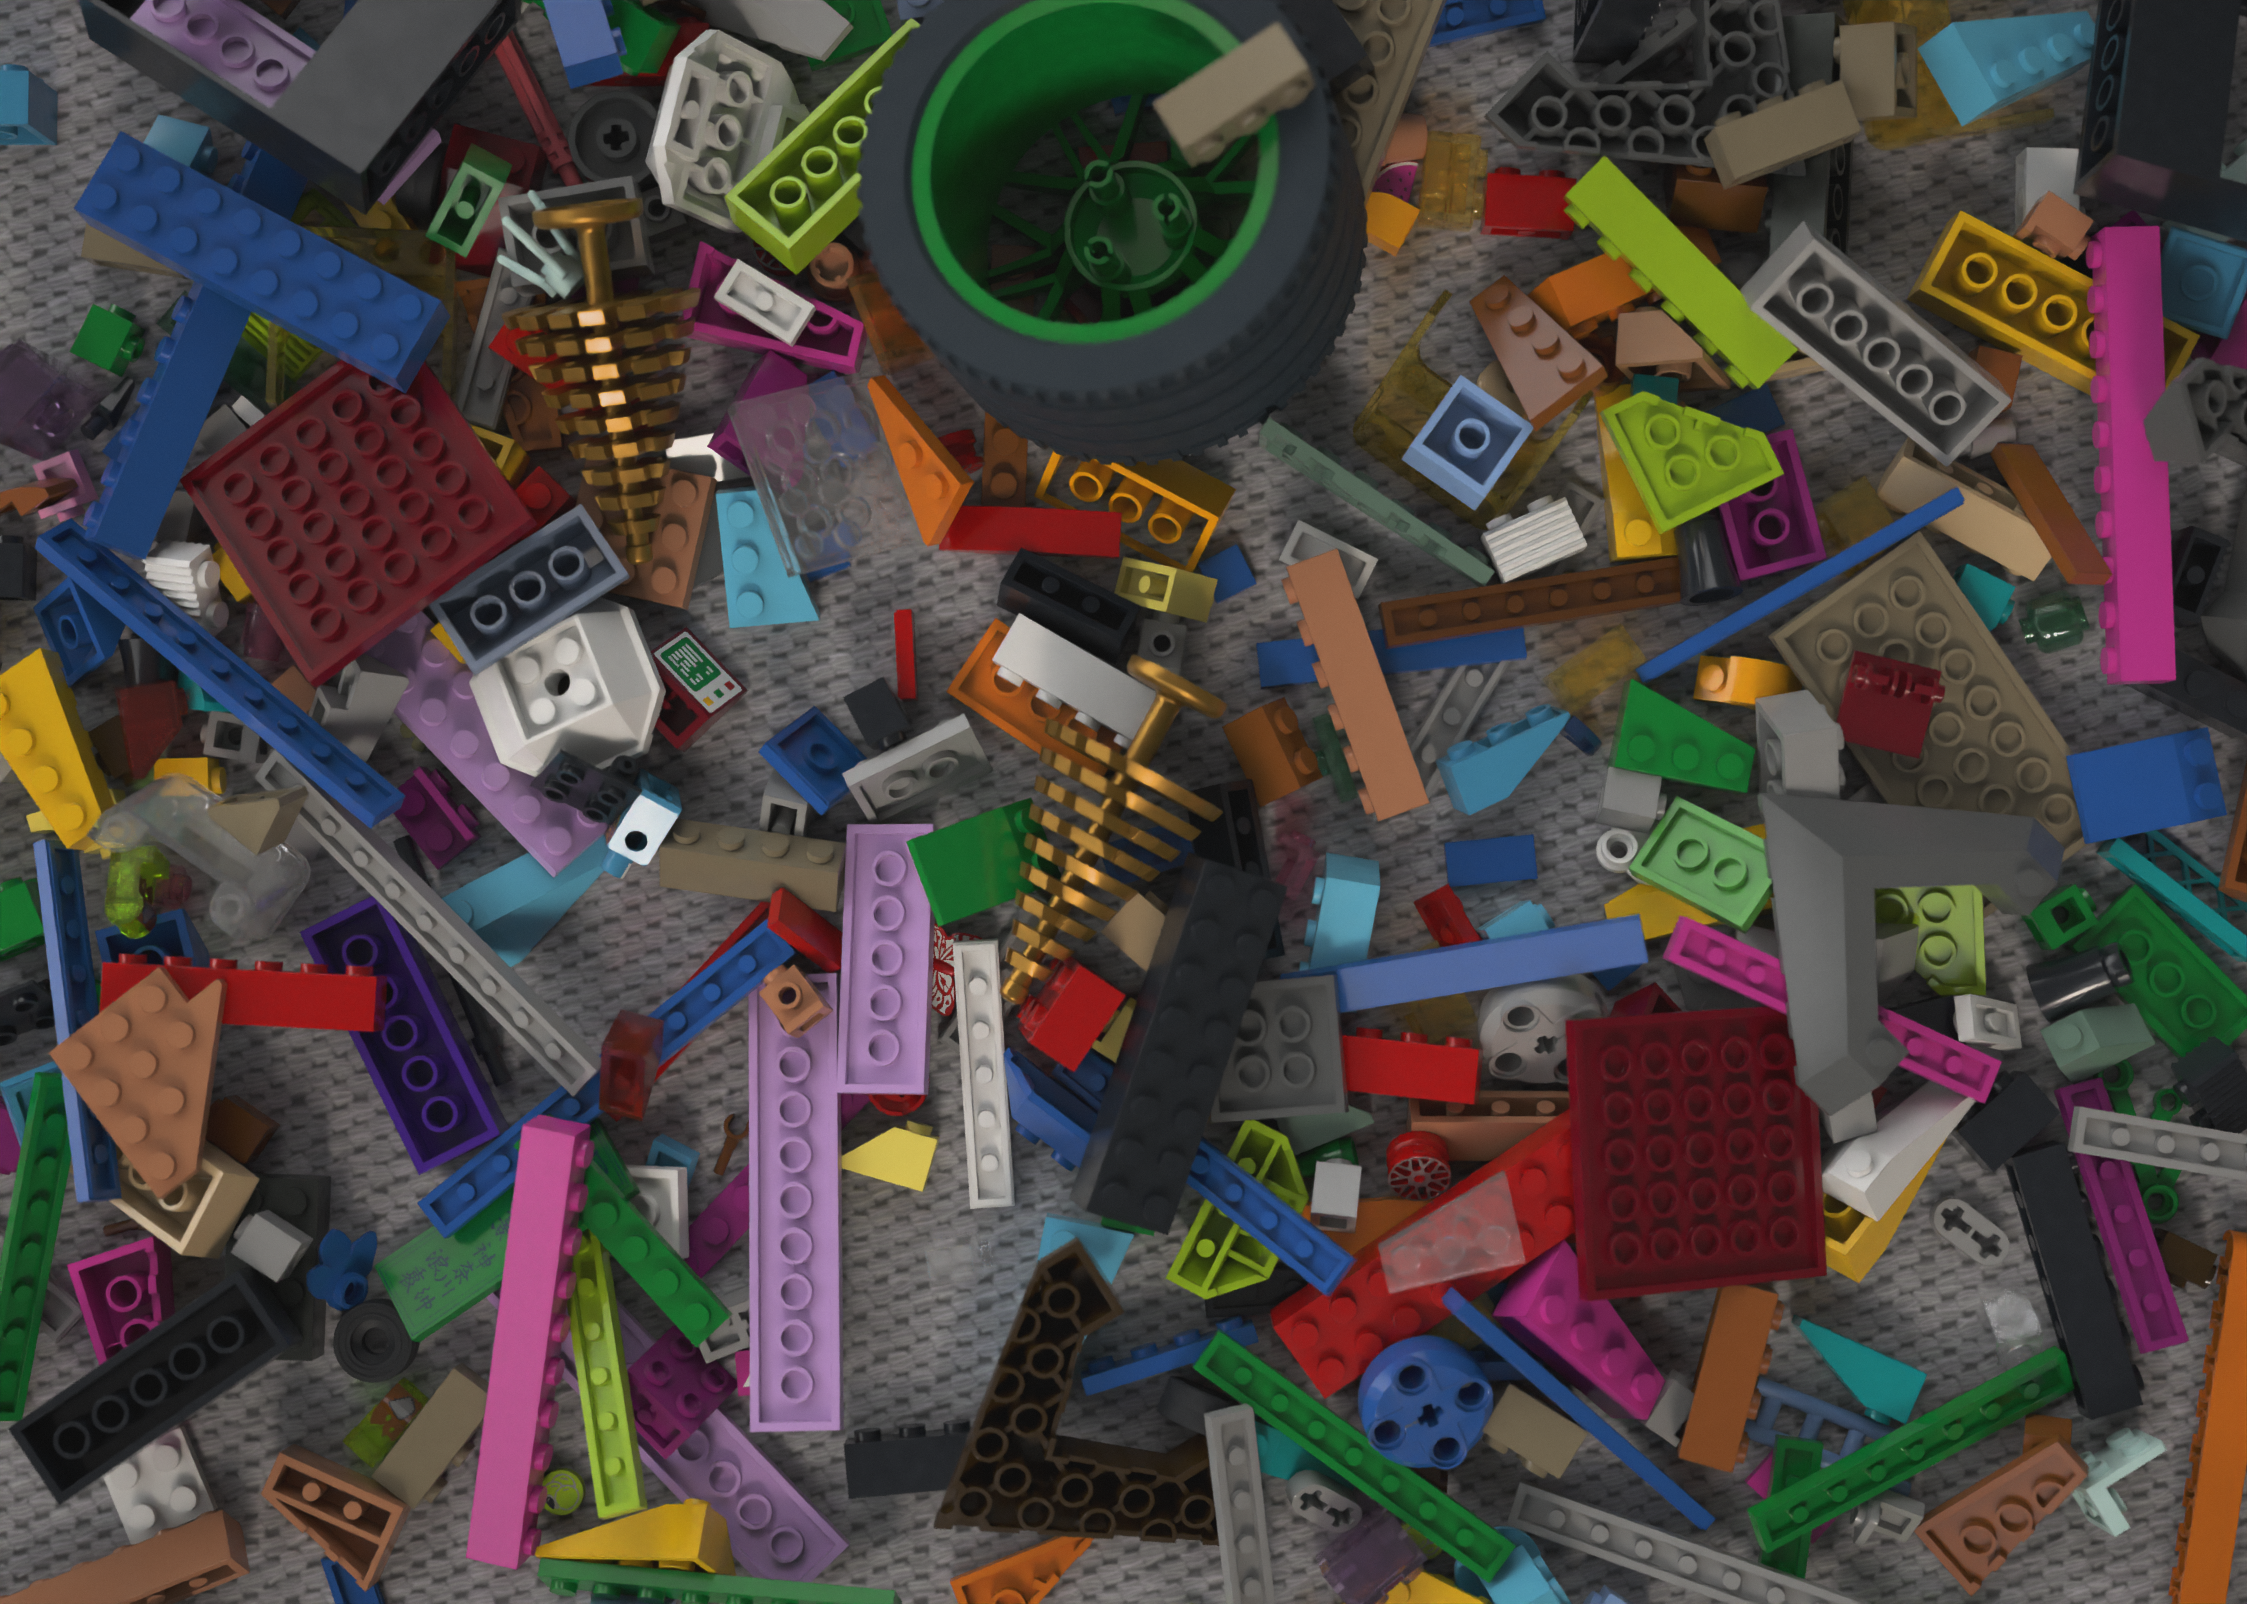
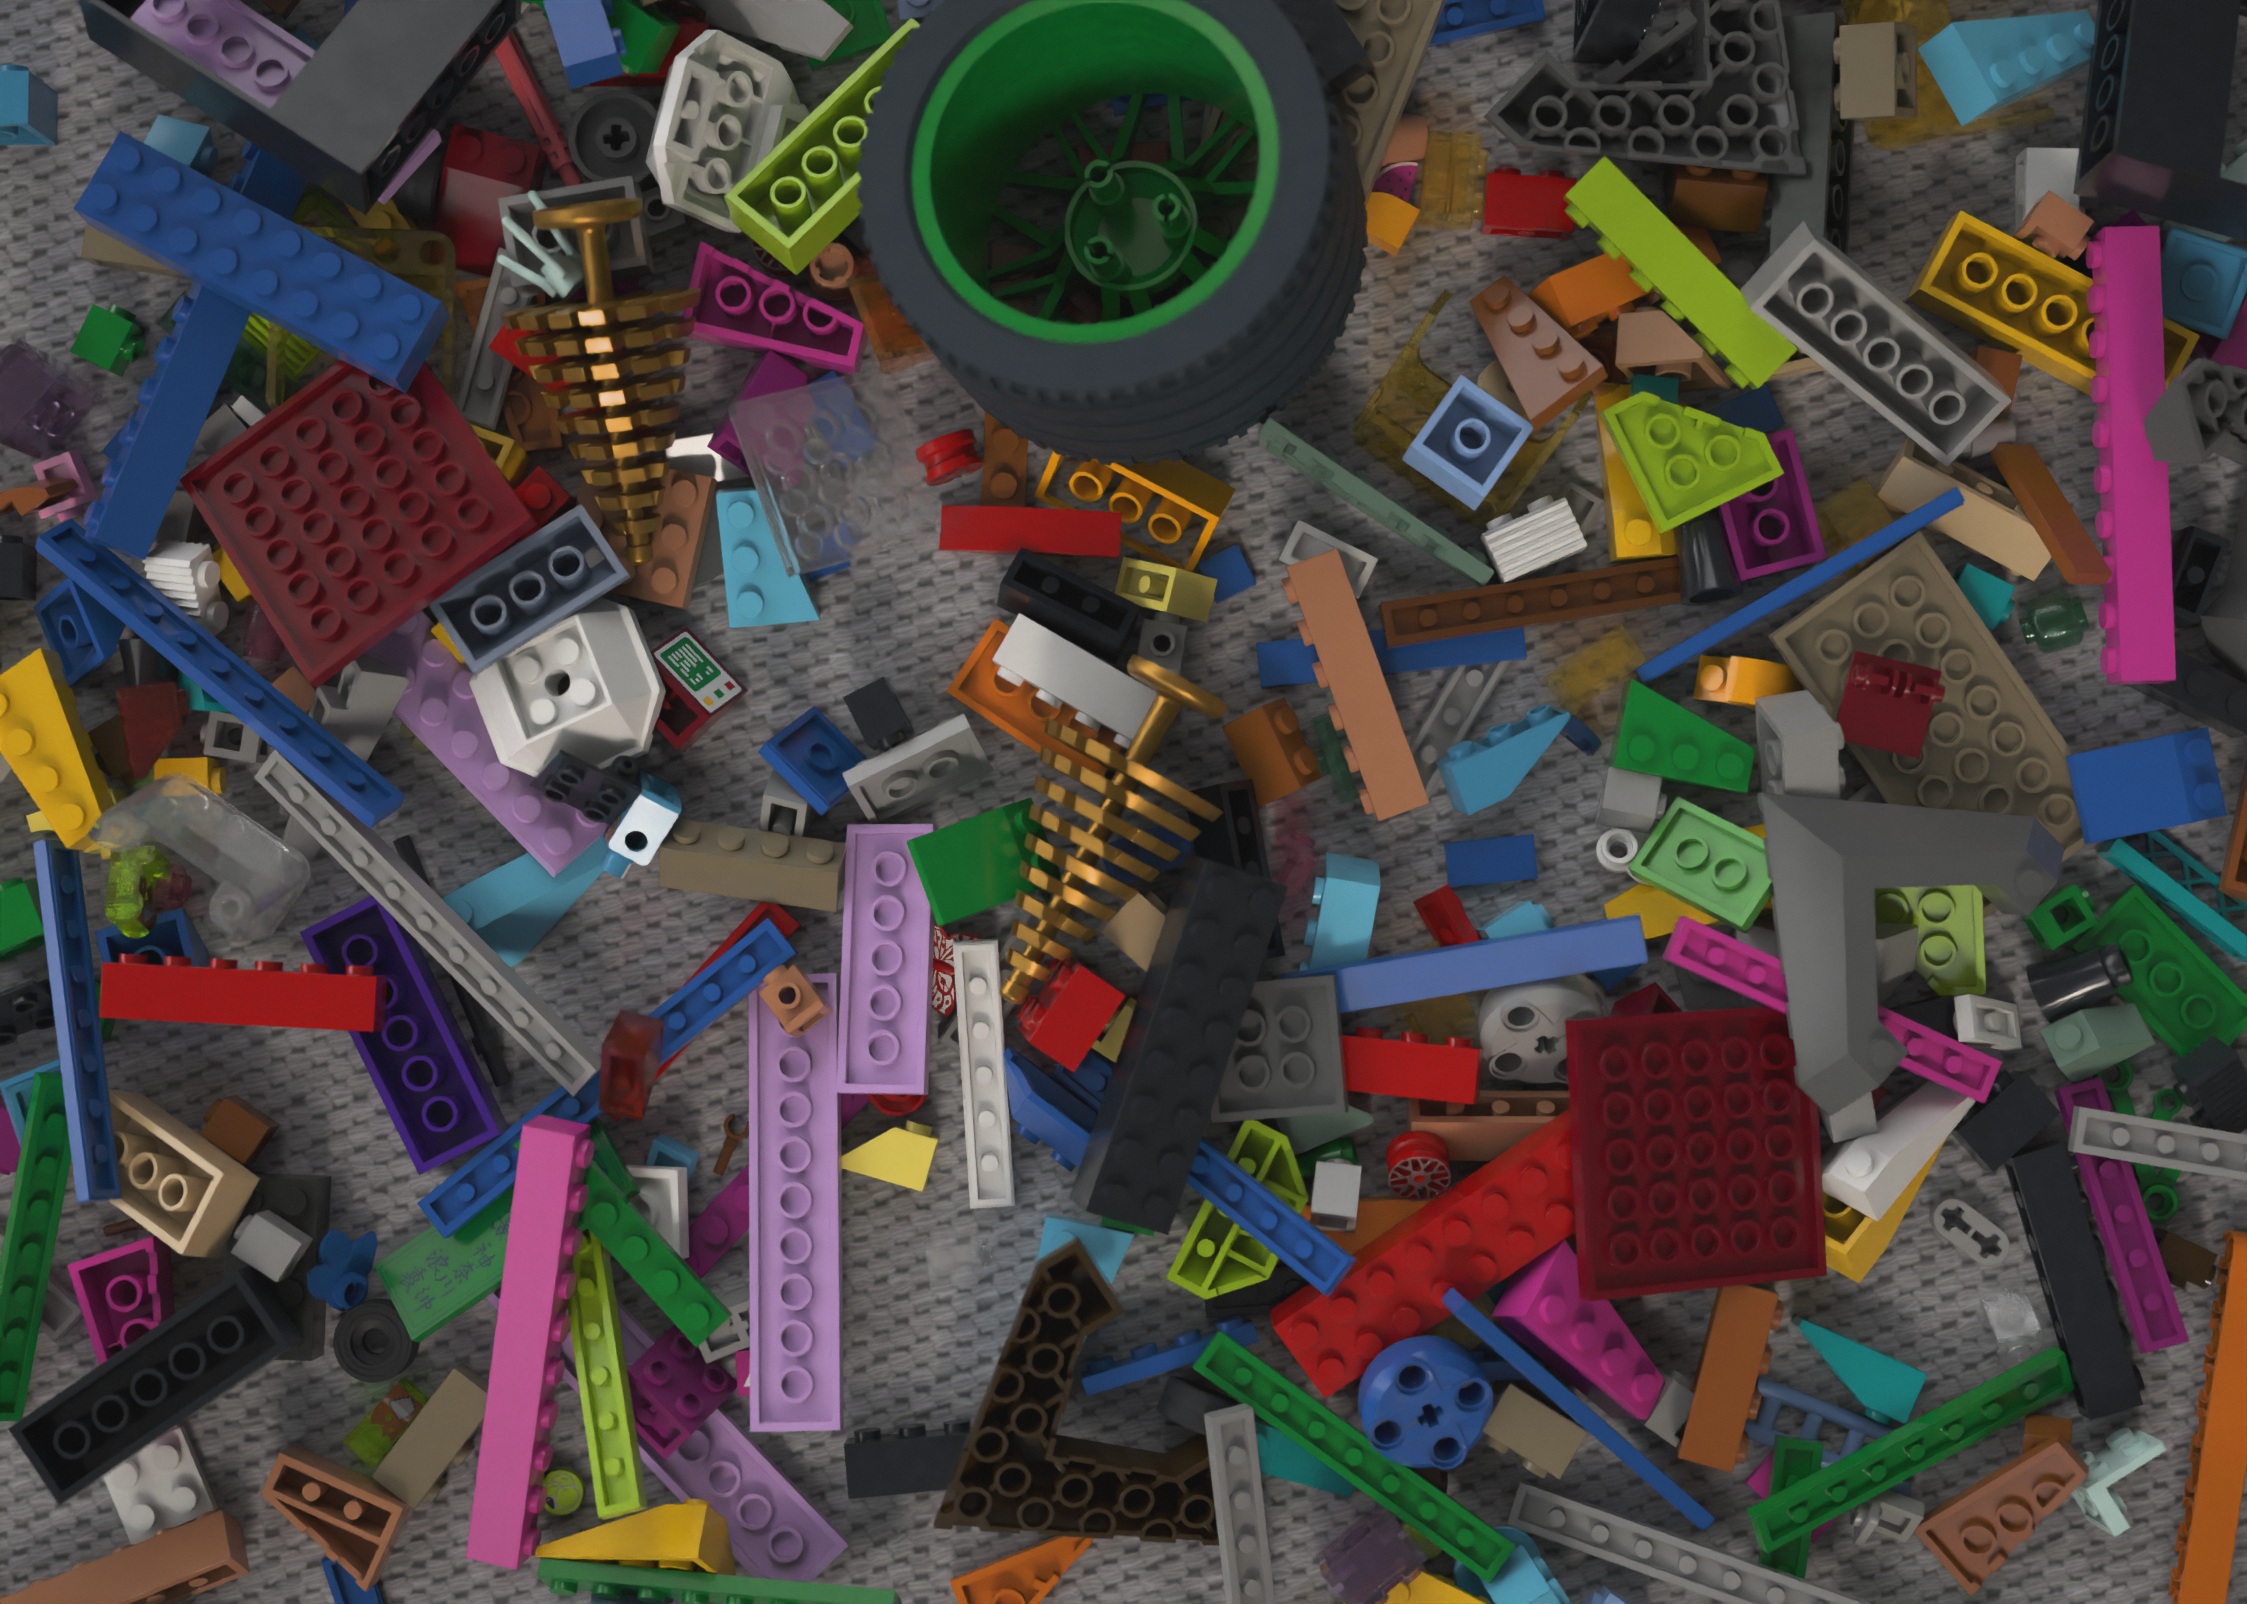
(109, 410): black bar -> none
(151, 1074): nougat wing -> none
(259, 818): dark tan slope -> none
(434, 818): magenta bracket -> none
(468, 200): green brick -> none
(765, 302): white plate -> none
(805, 930): red tile -> none
(906, 655): red tile -> none
(927, 470): orange wing -> none
(1235, 94): dark tan brick -> none
(1318, 1508): light grey beam -> none
(1456, 1240): clear wing -> none
(1781, 132): dark tan brick -> none

